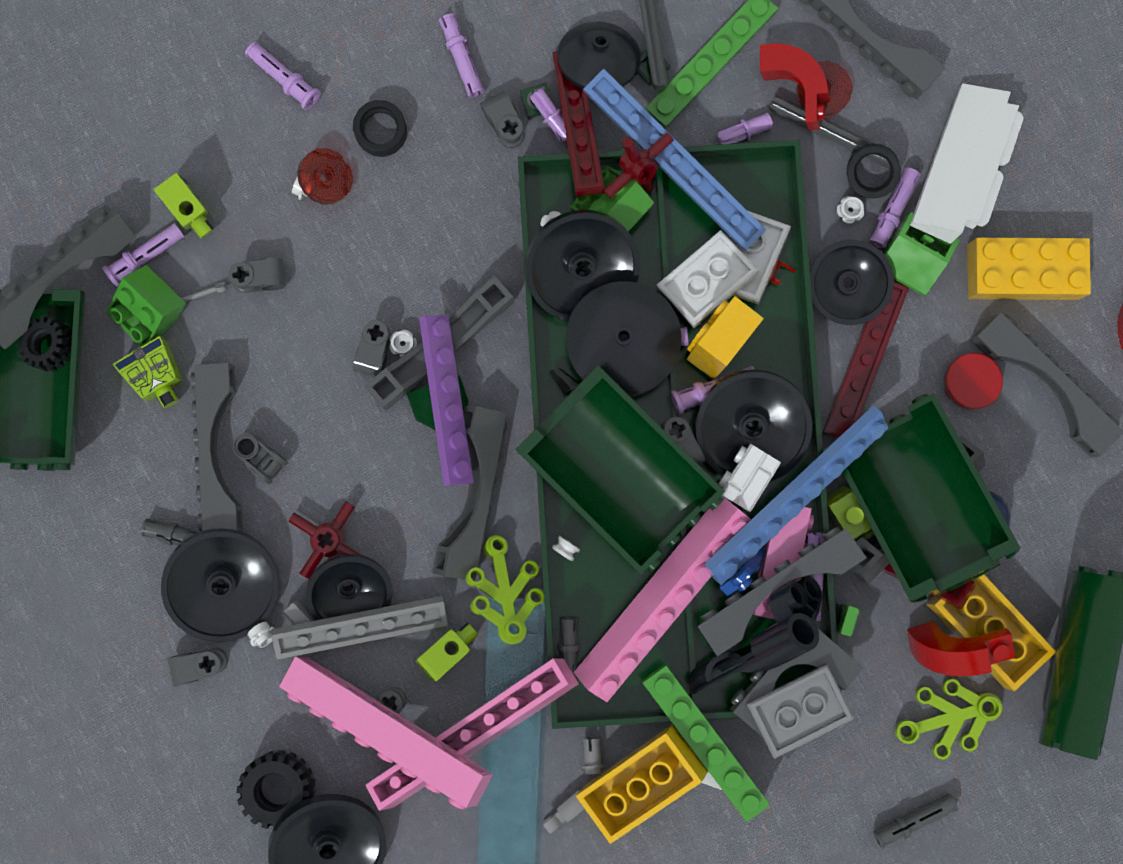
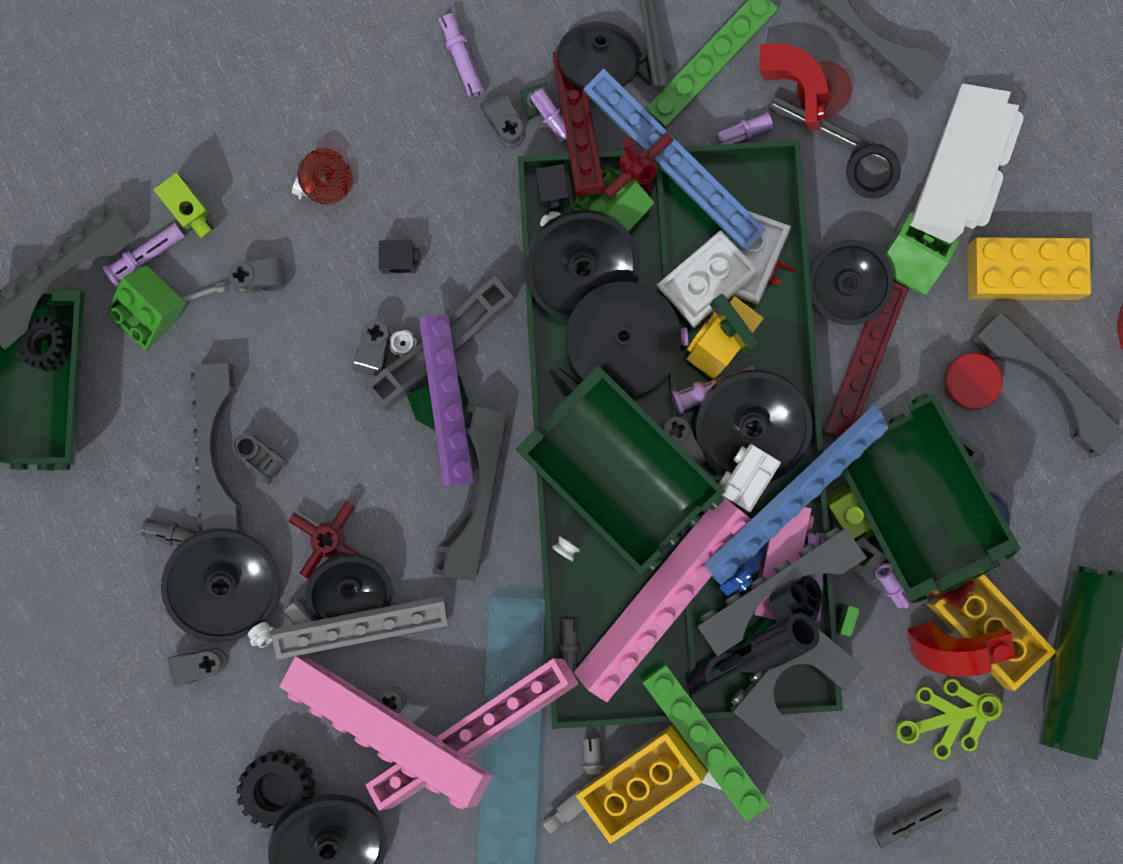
(152, 372): torso -> none
(292, 83): lavender pin -> none
(372, 108): black tyre -> none
(398, 256): none -> black brick
(437, 662): lime torso -> none
(504, 593): lime plant -> none
(553, 187): none -> black brick
(733, 324): none -> dark green plate
(800, 711): light grey tile -> none
(854, 203): white plate -> none
(890, 217): lavender pin -> none
(891, 585): none -> lavender axle

